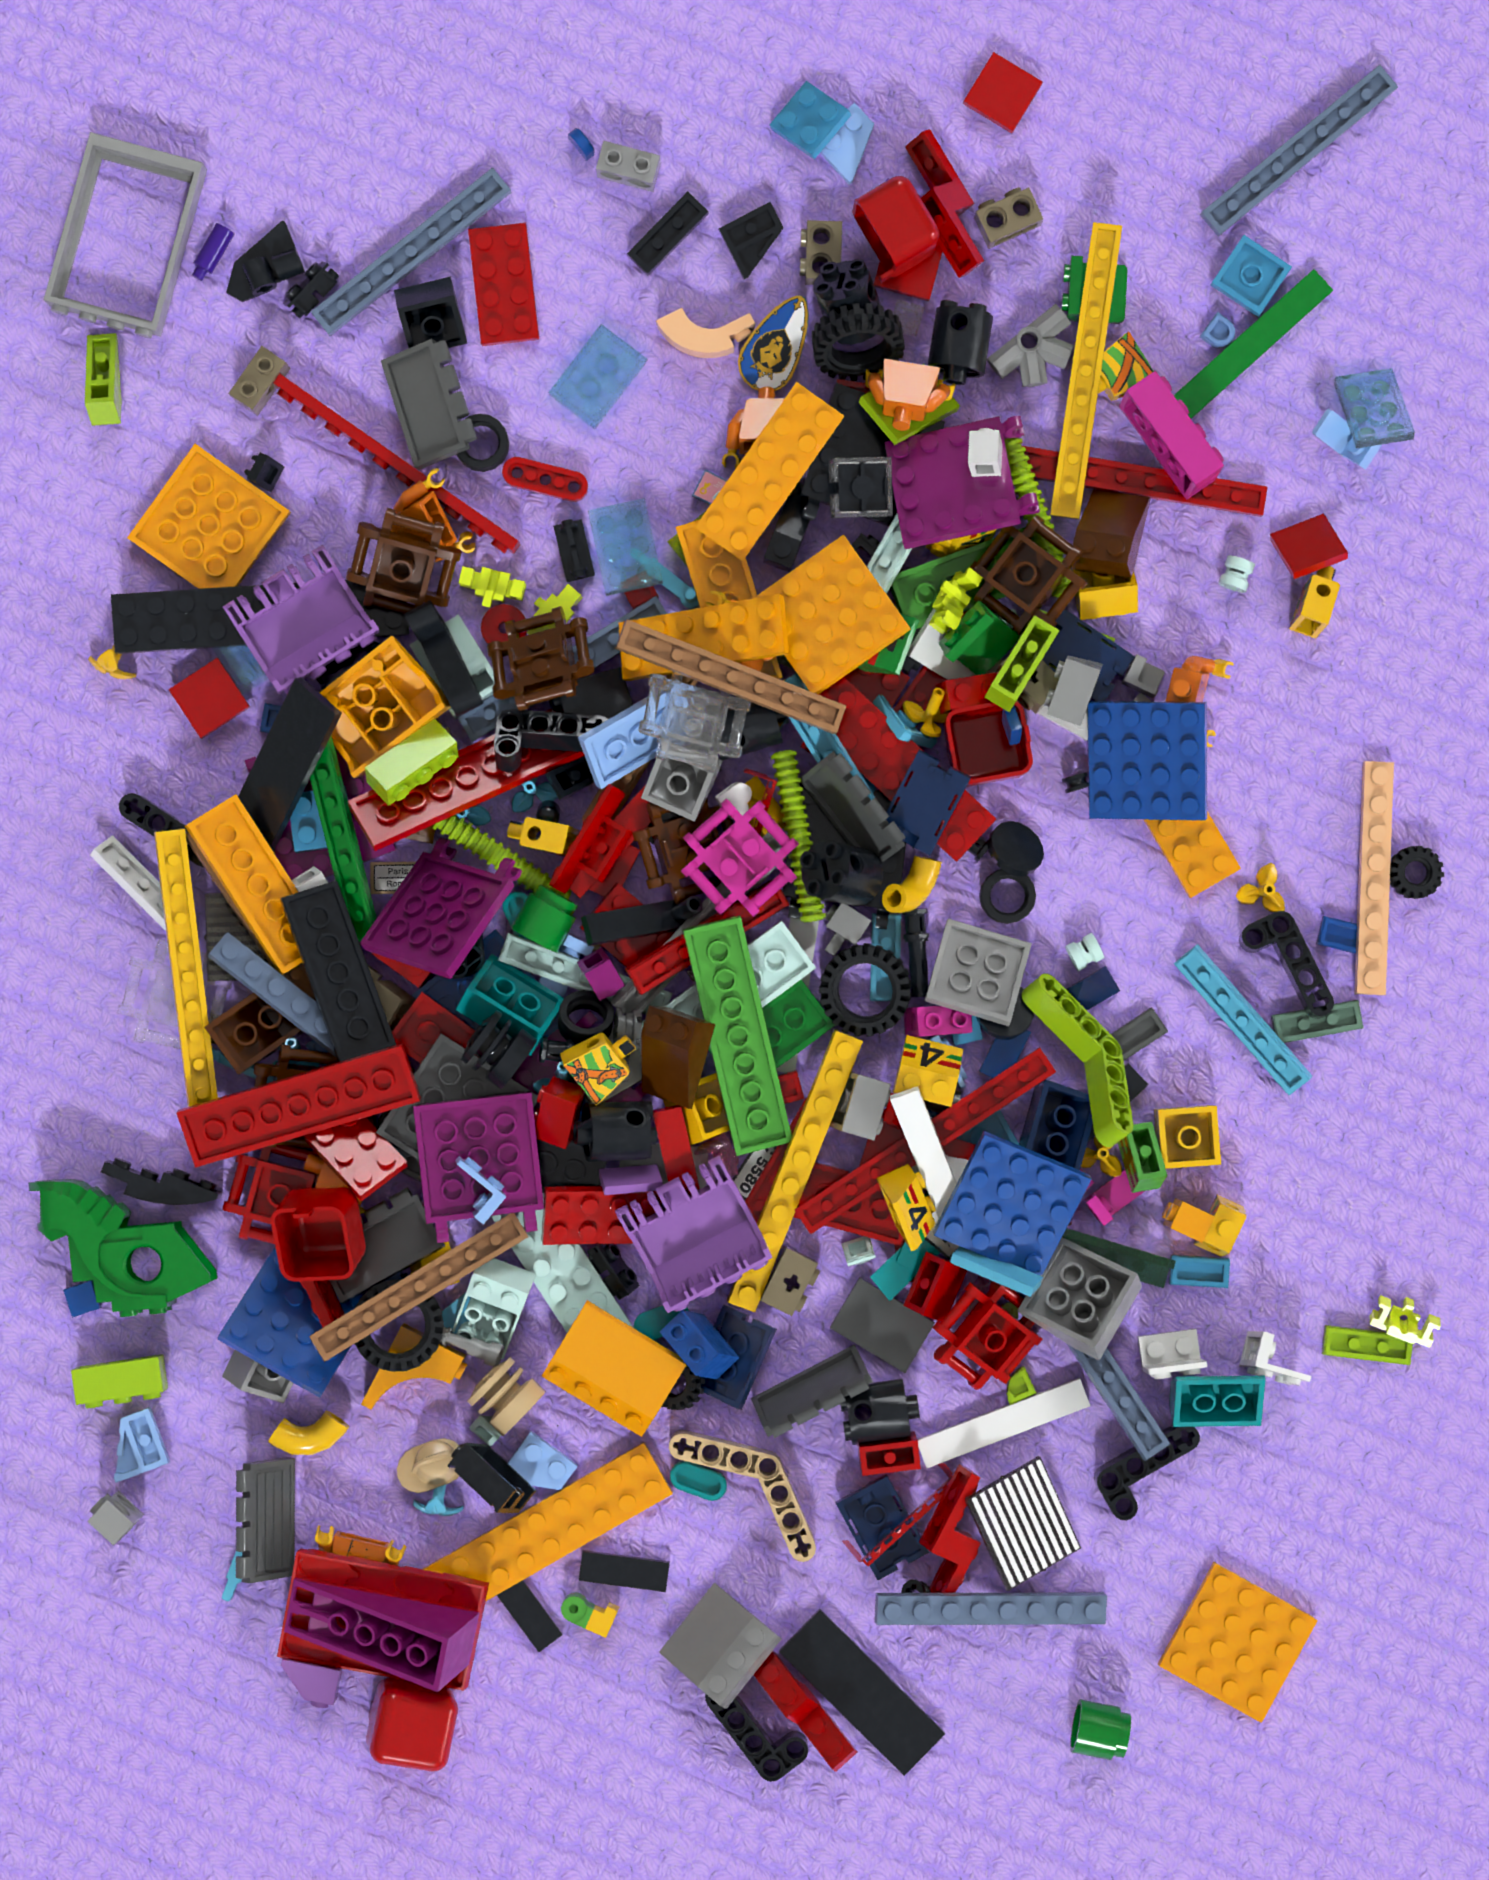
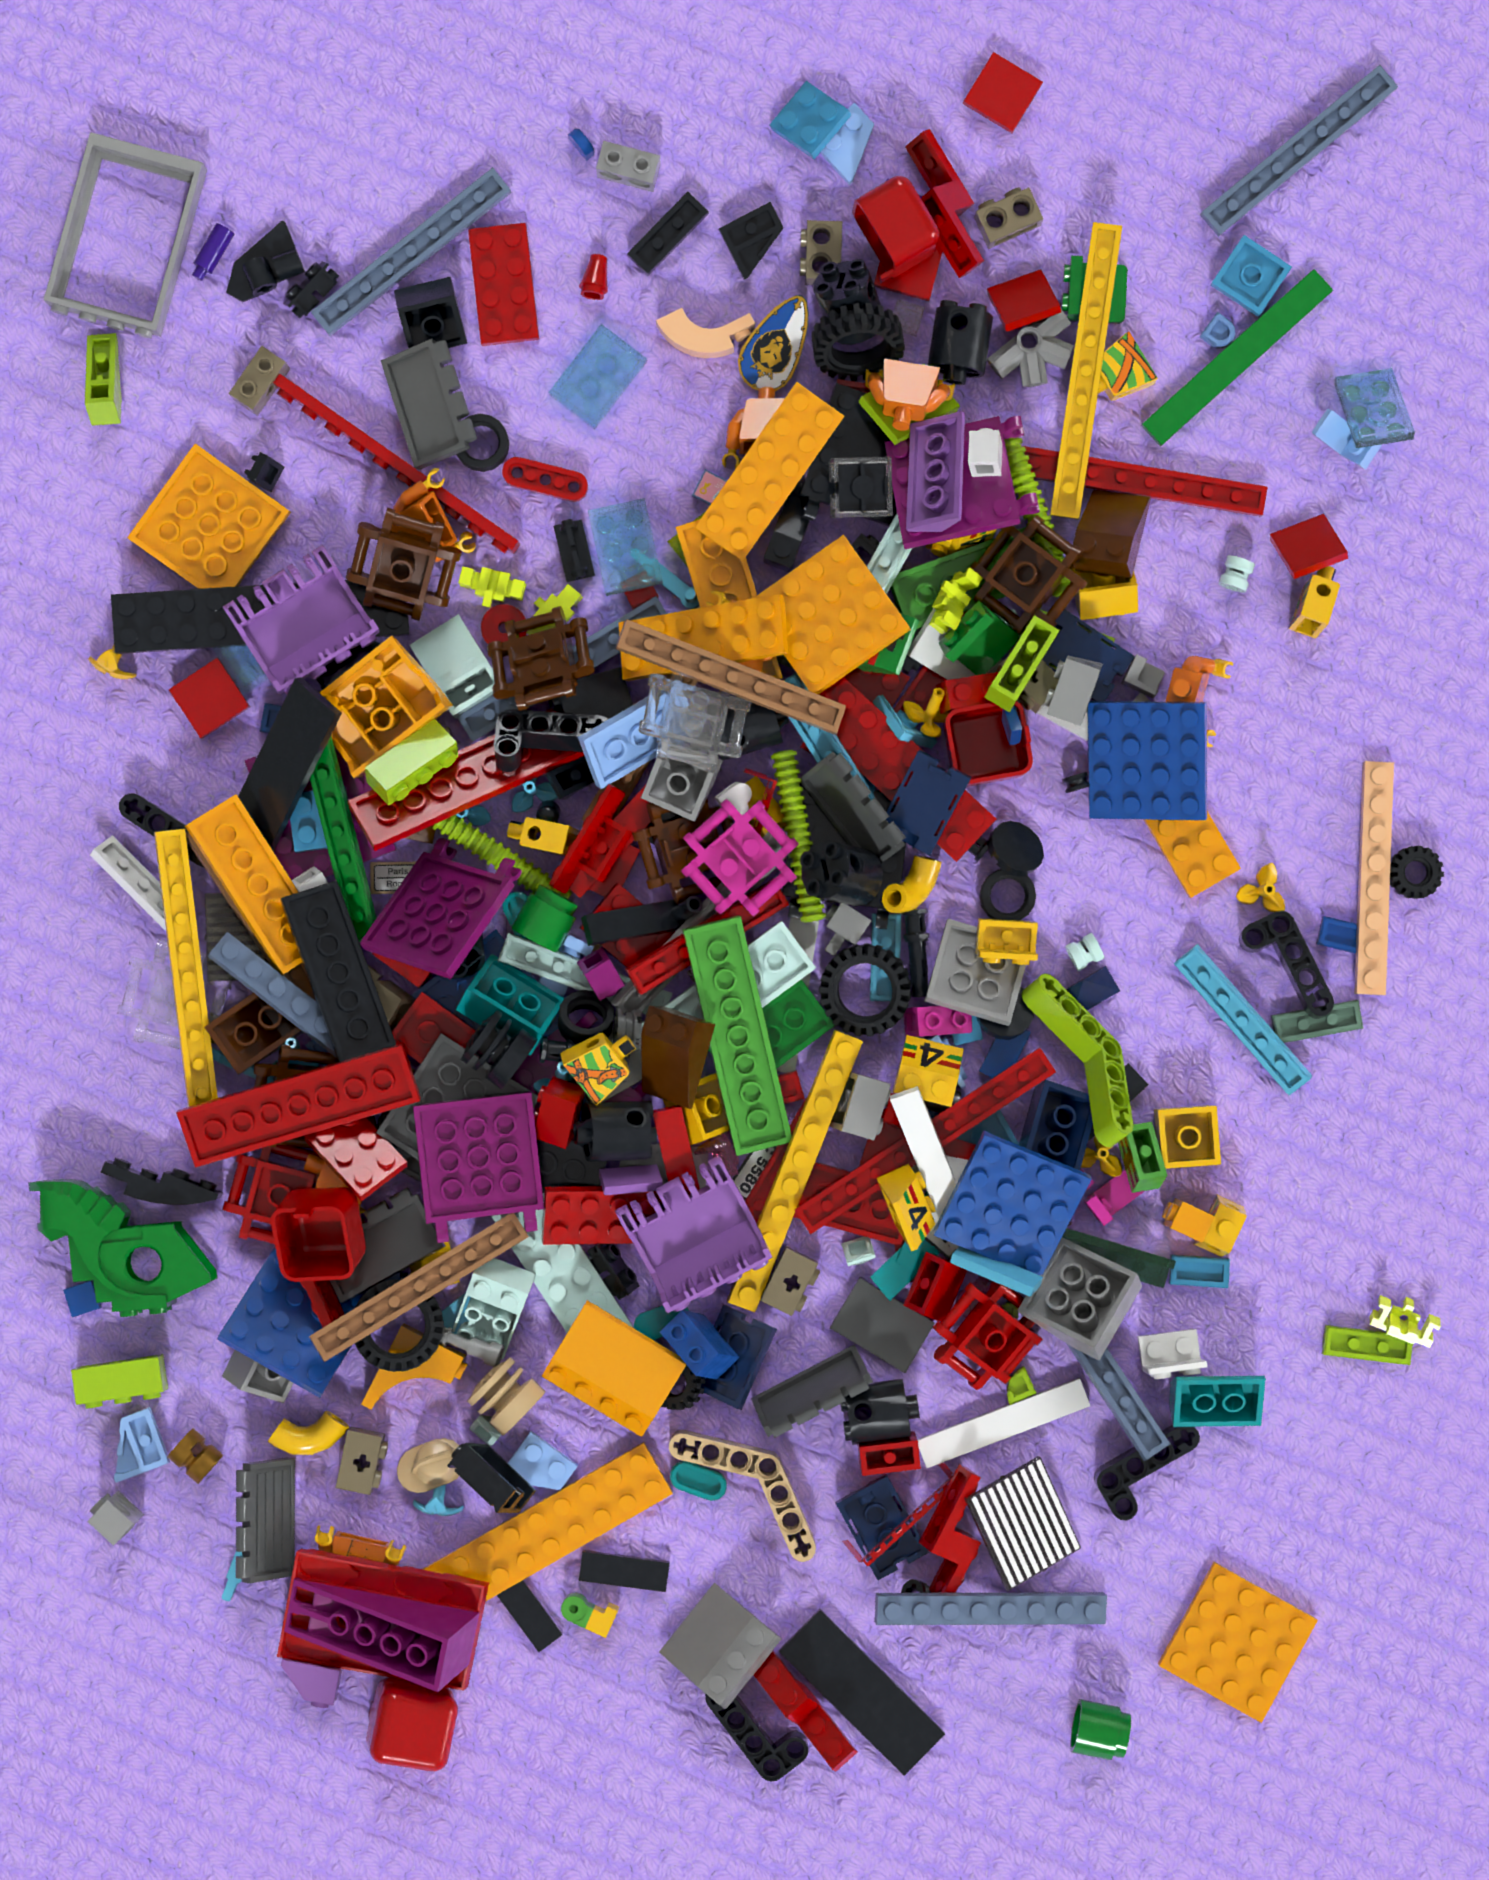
(197, 1466): none -> pearl gold wheel
(351, 1475): none -> dark tan brick
(444, 658): black beam -> none
(485, 1204): light blue bracket -> none
(594, 280): none -> red cone
(935, 473): none -> medium lavender slope
(1006, 940): none -> yellow bracket
(1023, 300): none -> red tile
(1139, 1032): dark grey tile -> none
(1171, 434): dark pink brick -> none
(1255, 1356): white bracket -> none

